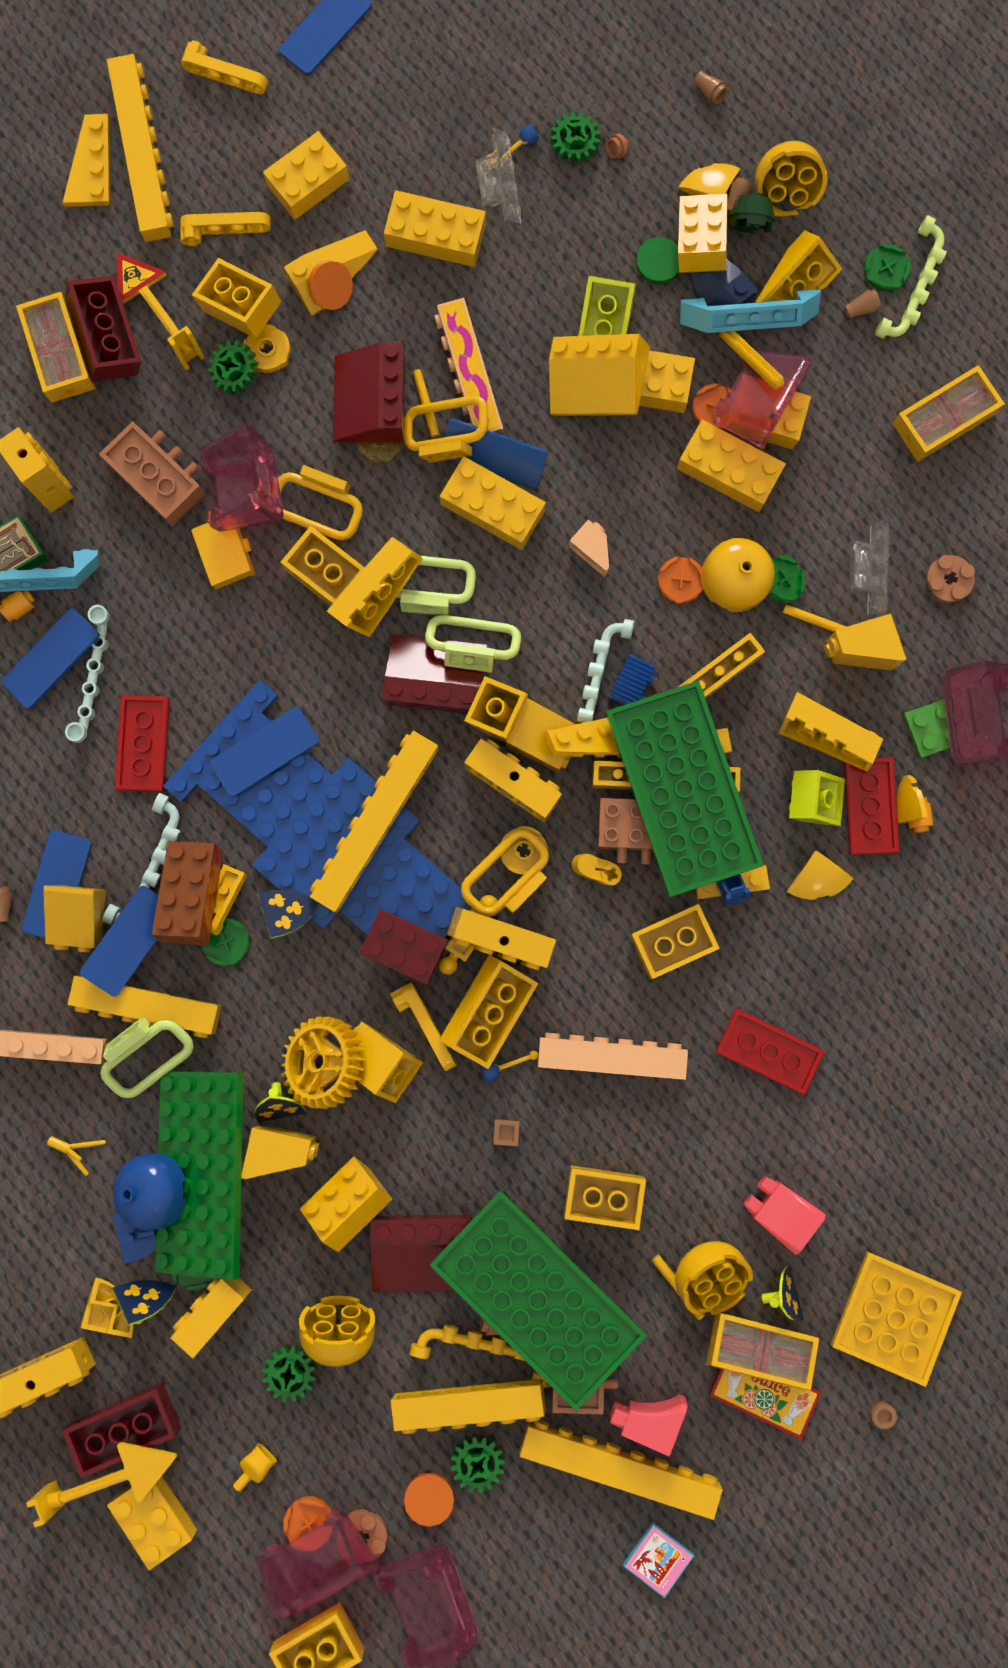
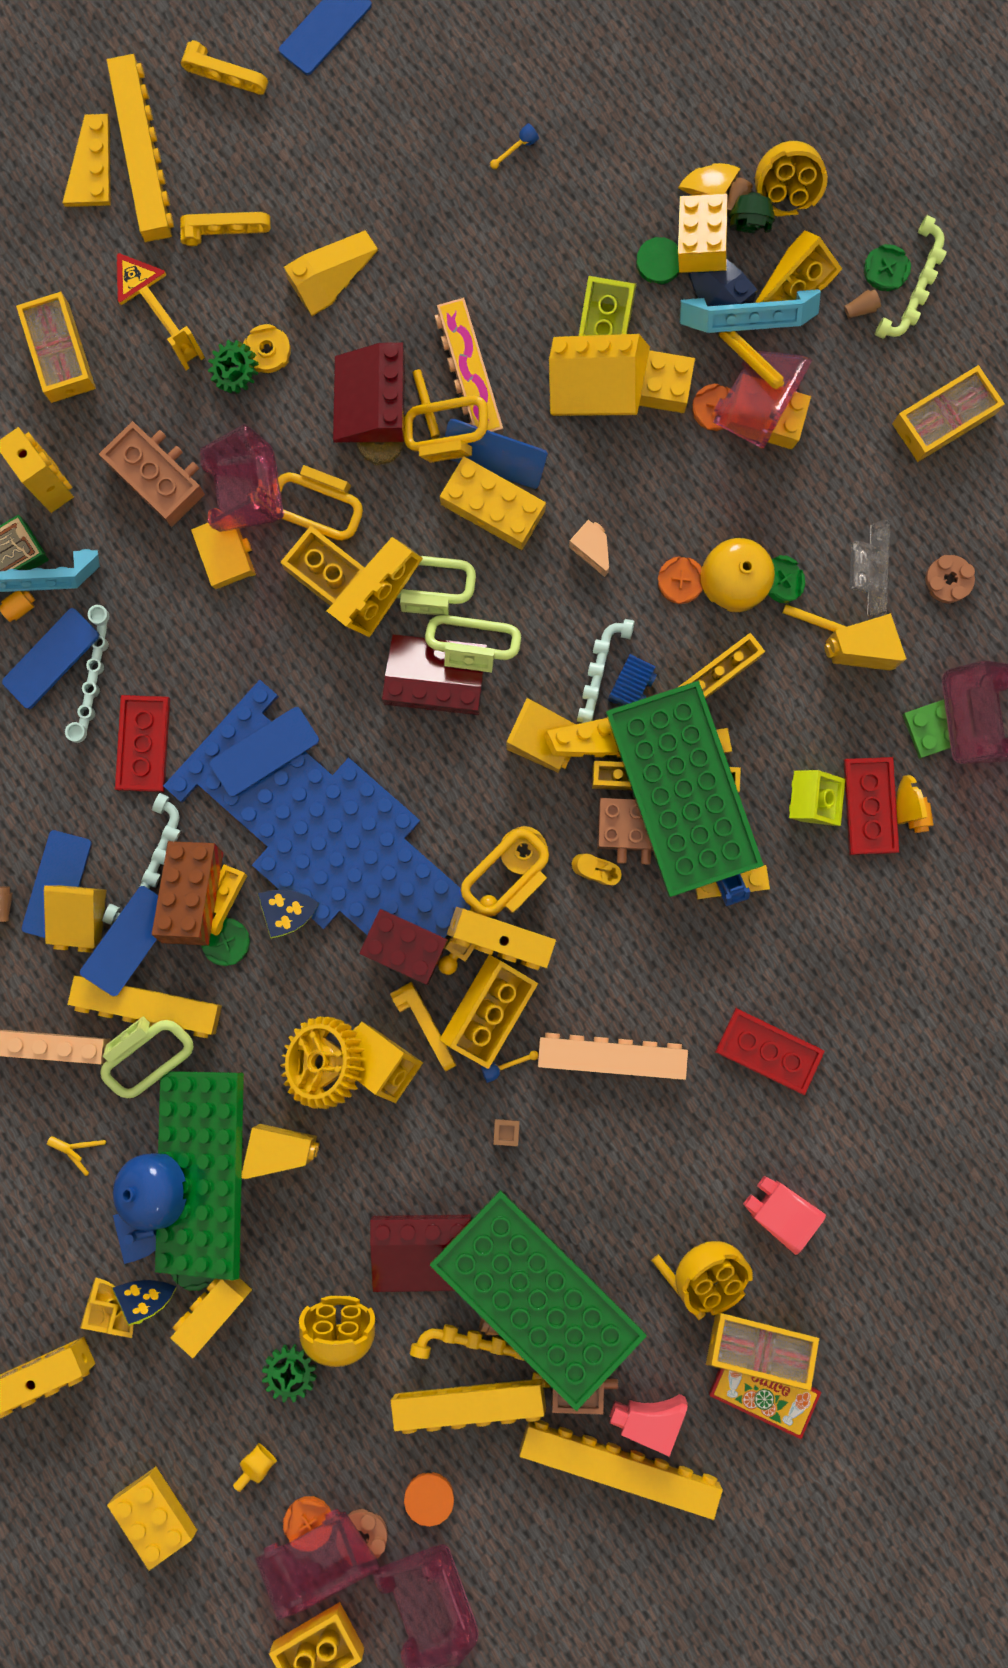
(102, 328): dark red brick -> none
(139, 1420): dark red brick -> none
(141, 1467): yellow piece -> none
(237, 298): yellow brick -> none
(277, 1106): shield -> none
(306, 175): yellow brick -> none
(330, 285): orange tile -> none
(345, 1204): yellow brick -> none
(374, 822): yellow brick -> none
(435, 228): yellow brick -> none
(469, 1456): green gear -> none
(495, 709): yellow slope -> none
(497, 178): clear bracket -> none
(497, 771): yellow brick -> none
(576, 141): green gear -> none
(604, 1197): yellow brick -> none
(617, 146): nougat plate -> none
(658, 1559): tile -> none
(674, 941): yellow brick -> none
(711, 87): medium nougat cone -> none
(730, 465): yellow brick -> none
(786, 1296): shield -> none
(819, 879): yellow brick -> none
(830, 733): yellow wedge -> none
(883, 1415): medium nougat tile -> none
(896, 1318): yellow plate -> none

